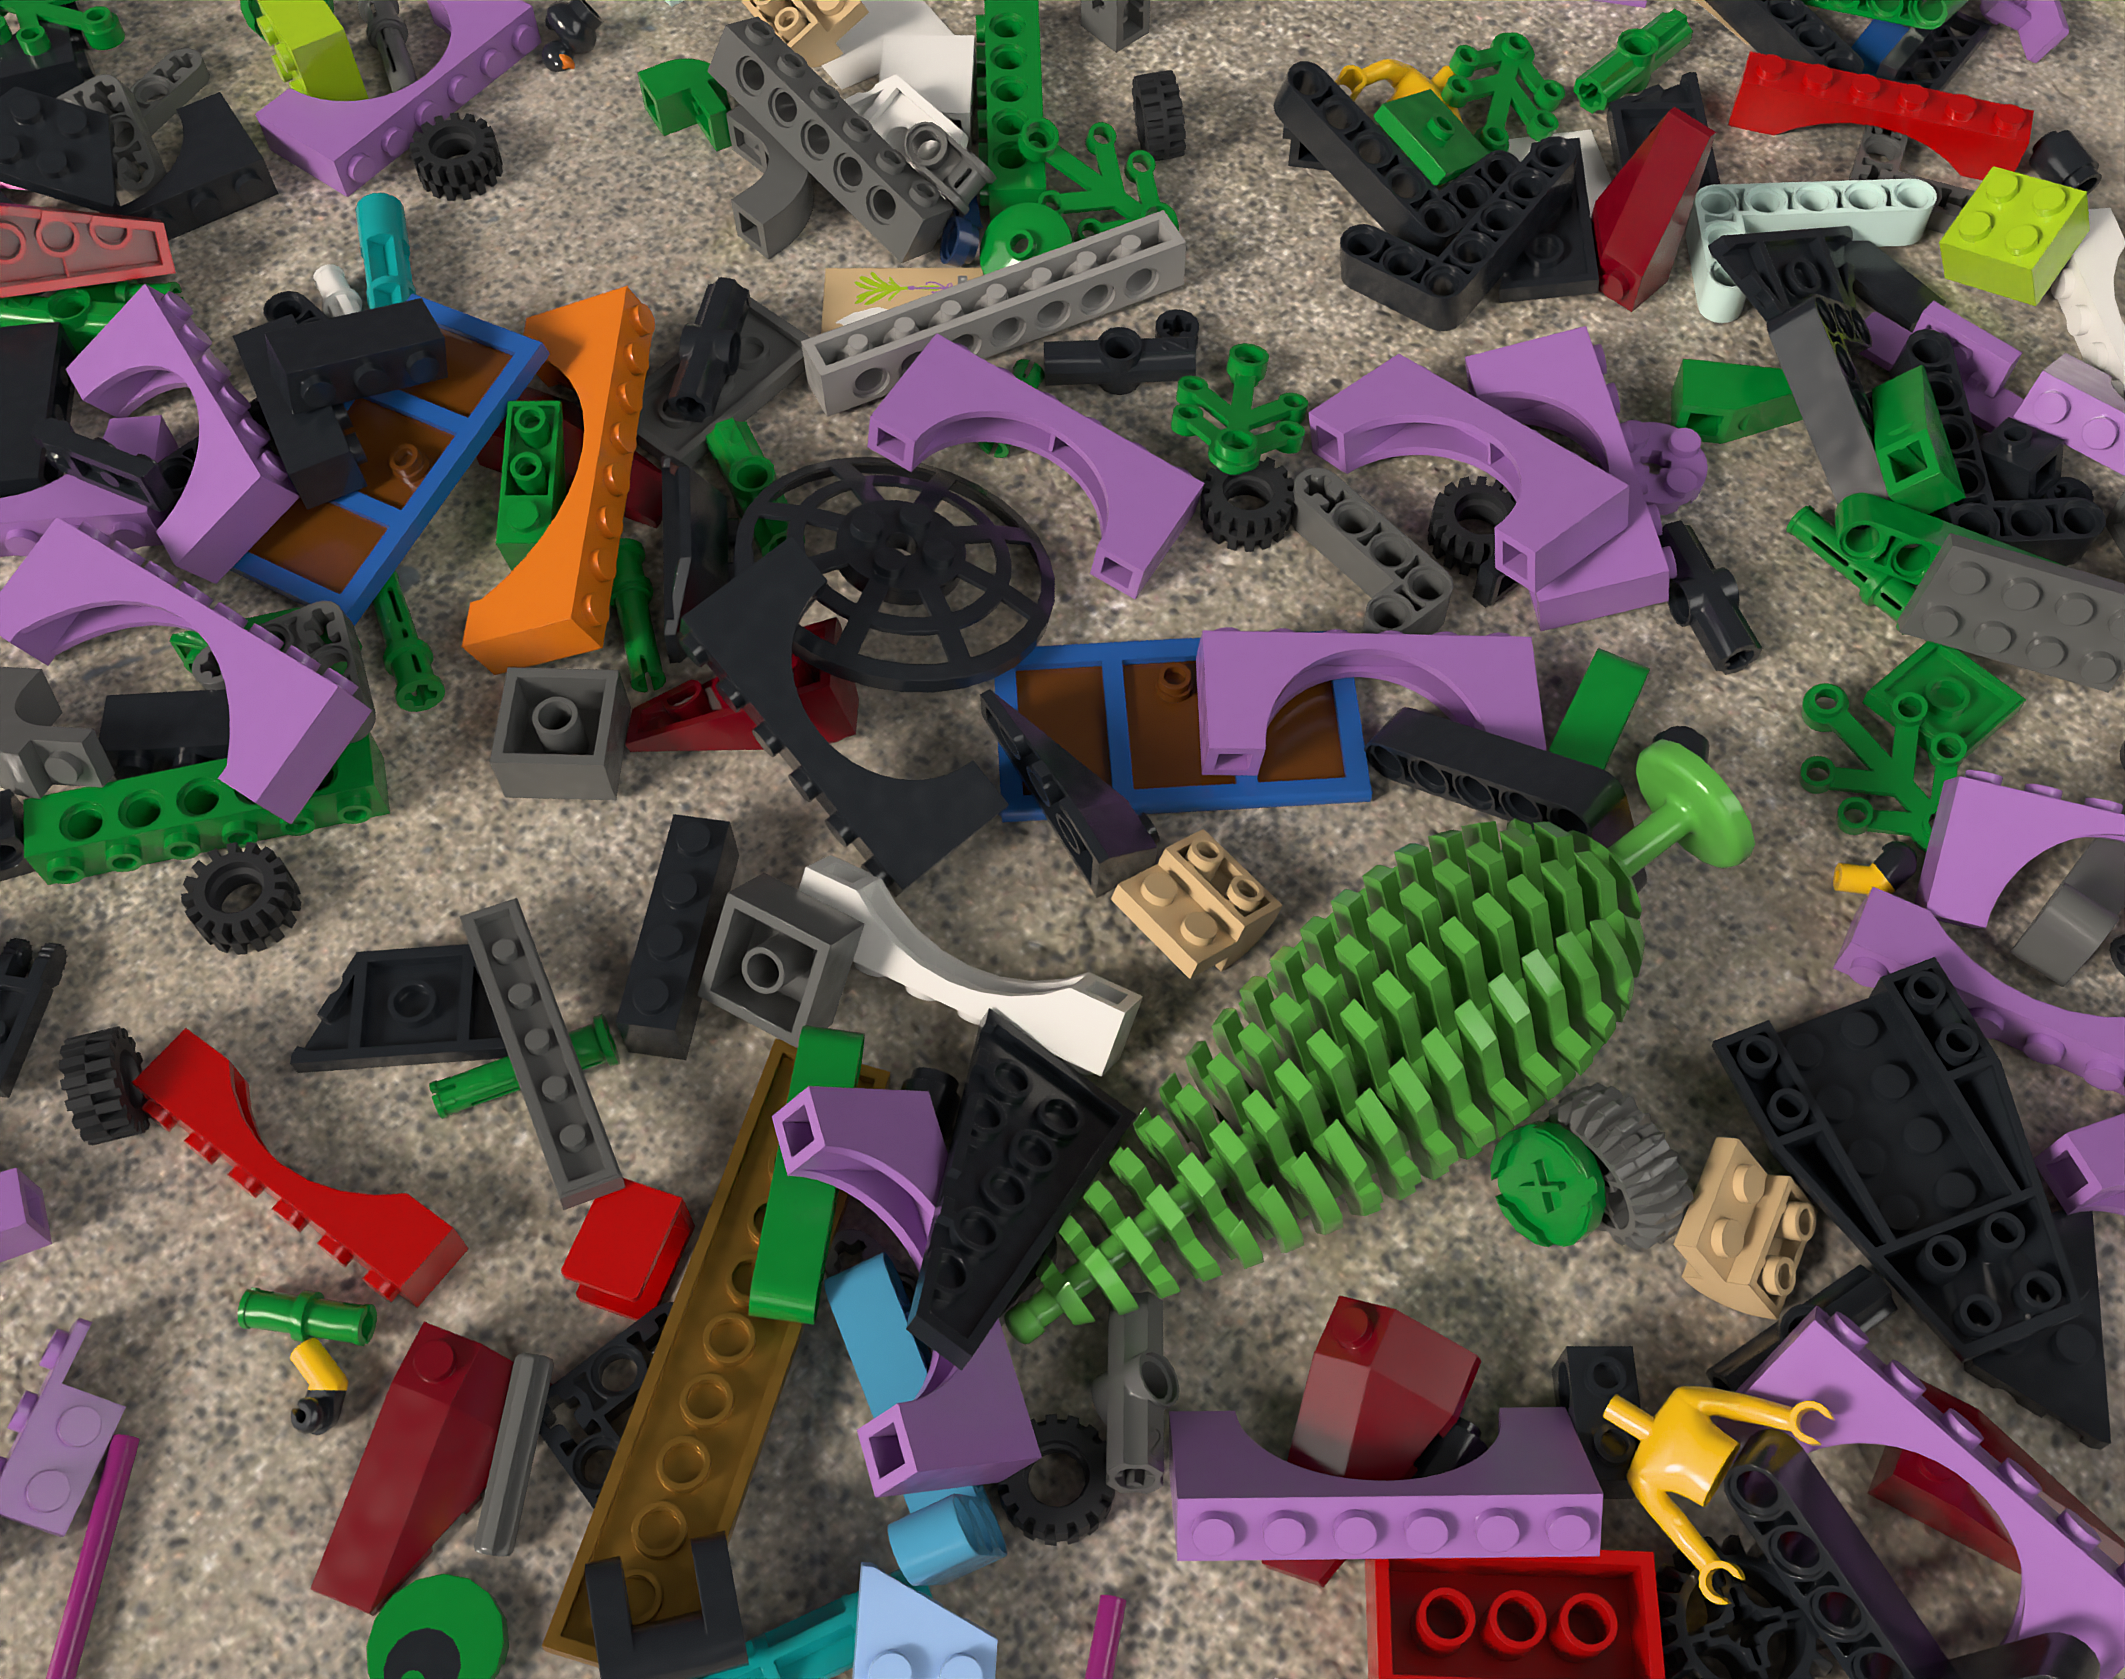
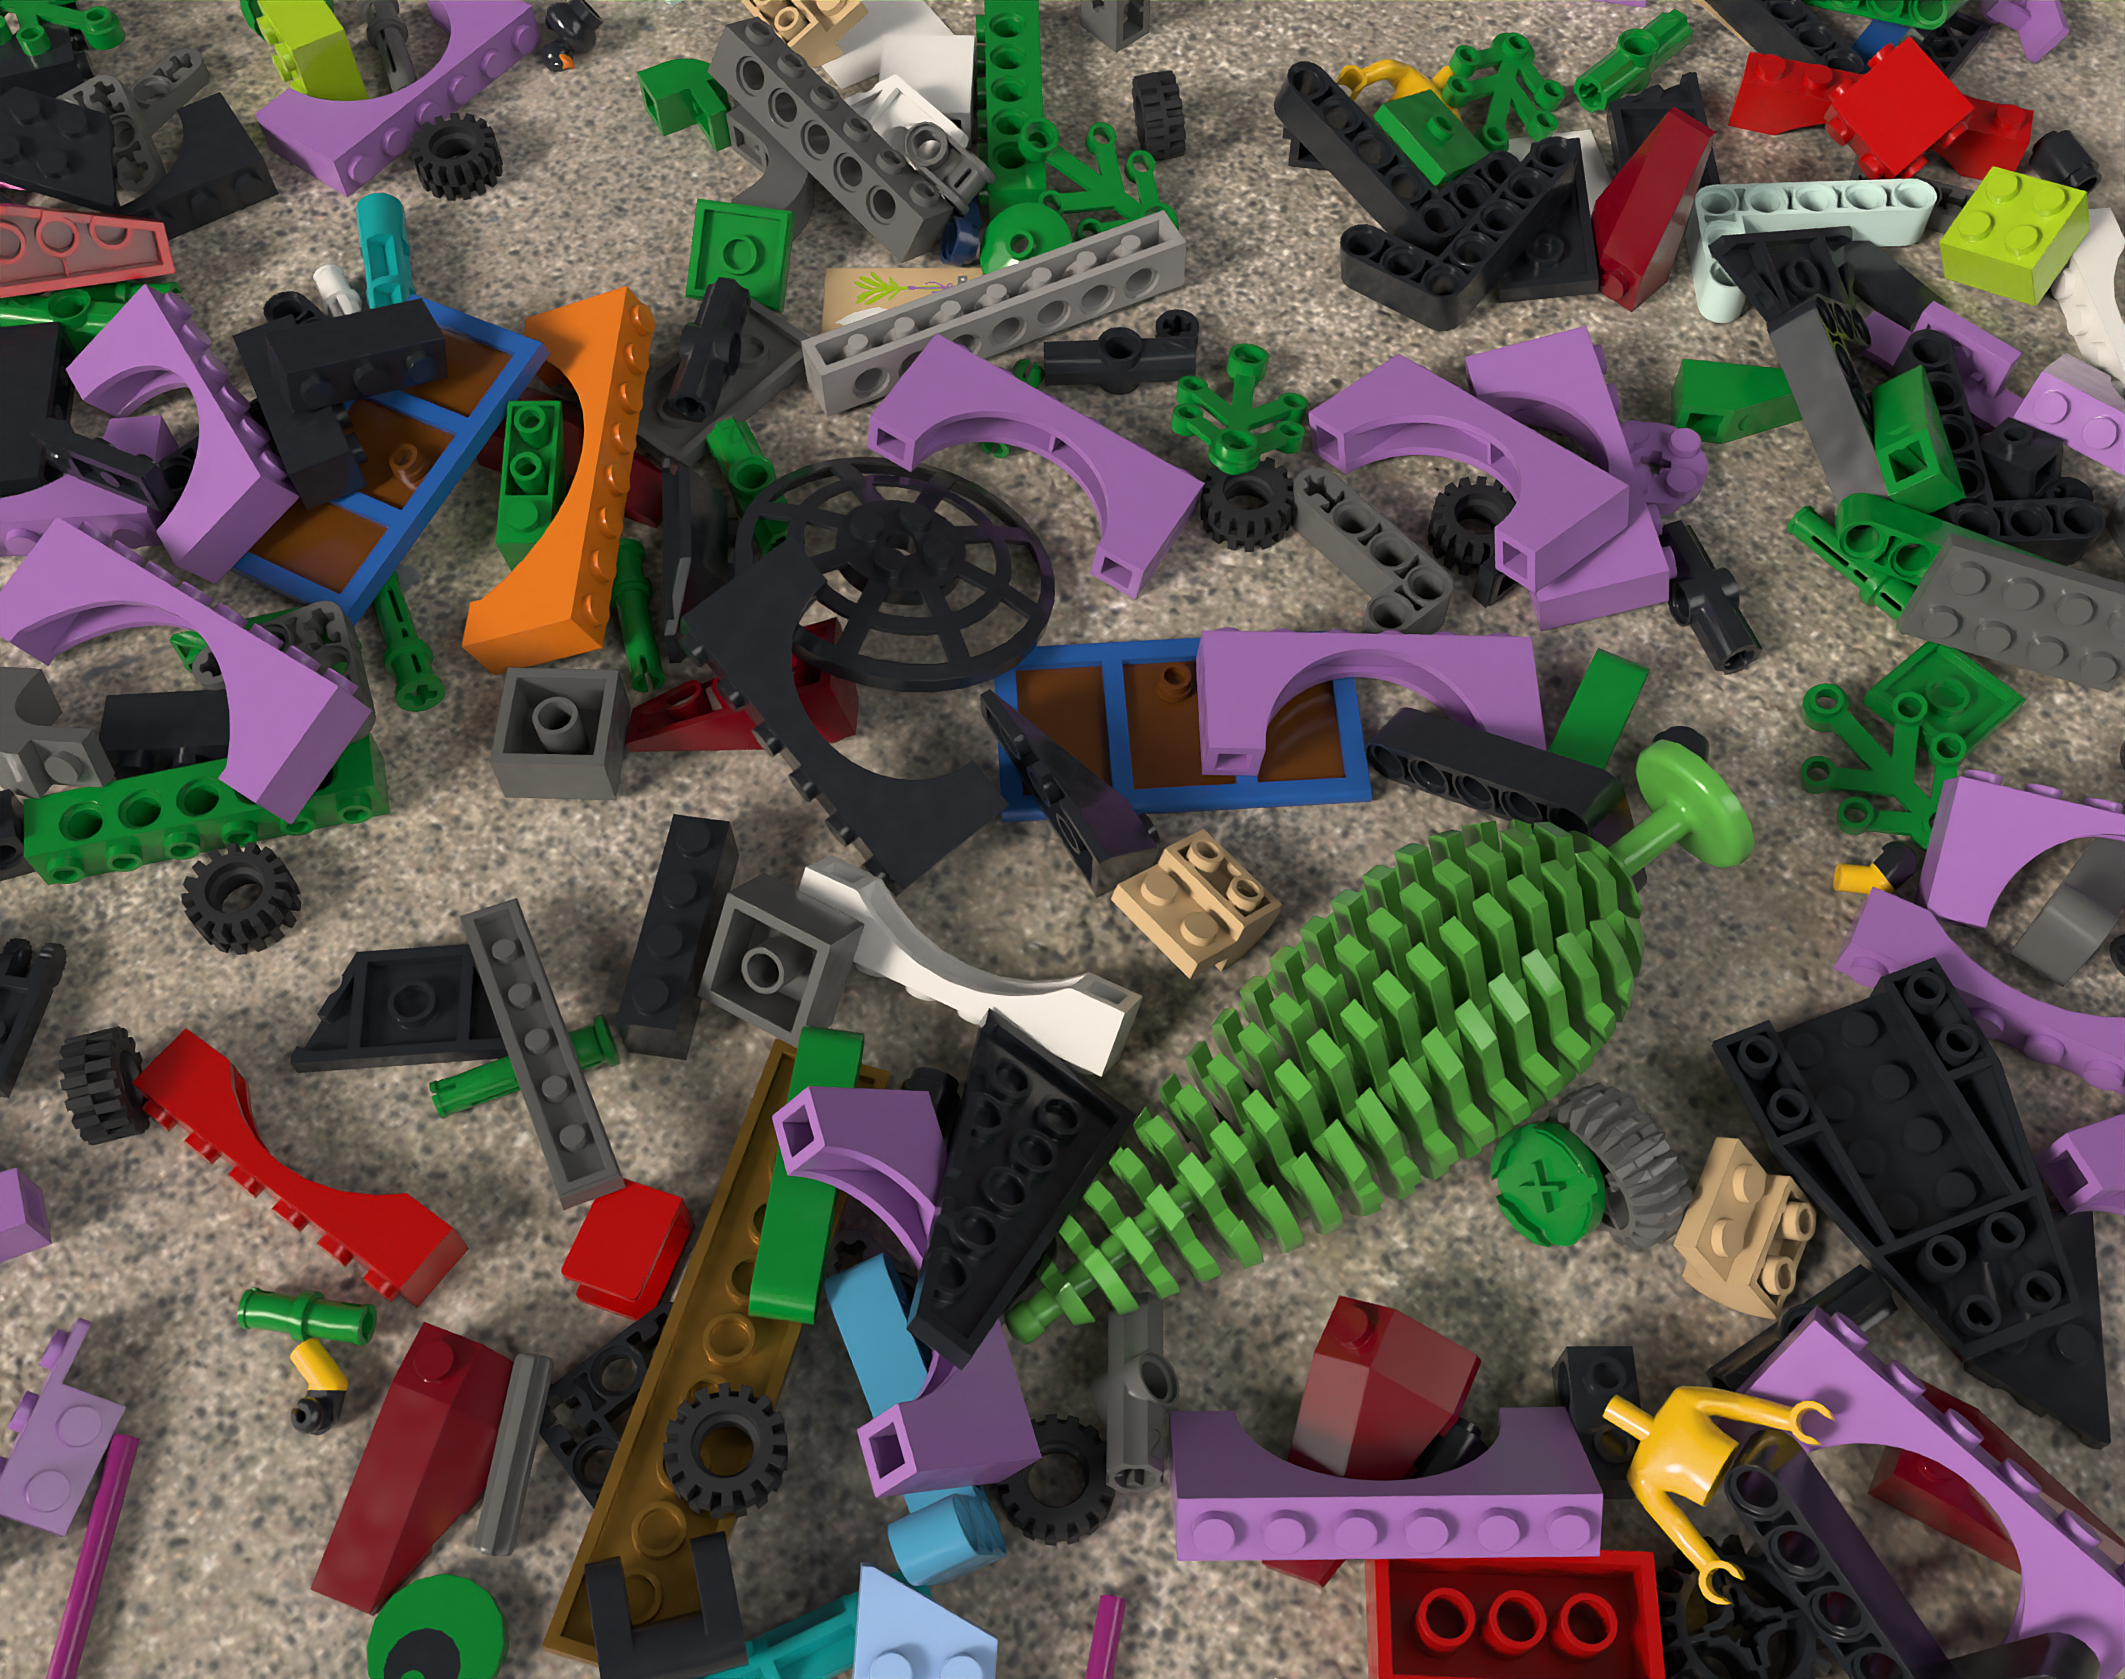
(730, 1492): none -> black tyre
(741, 245): none -> green plate
(1897, 112): none -> red brick

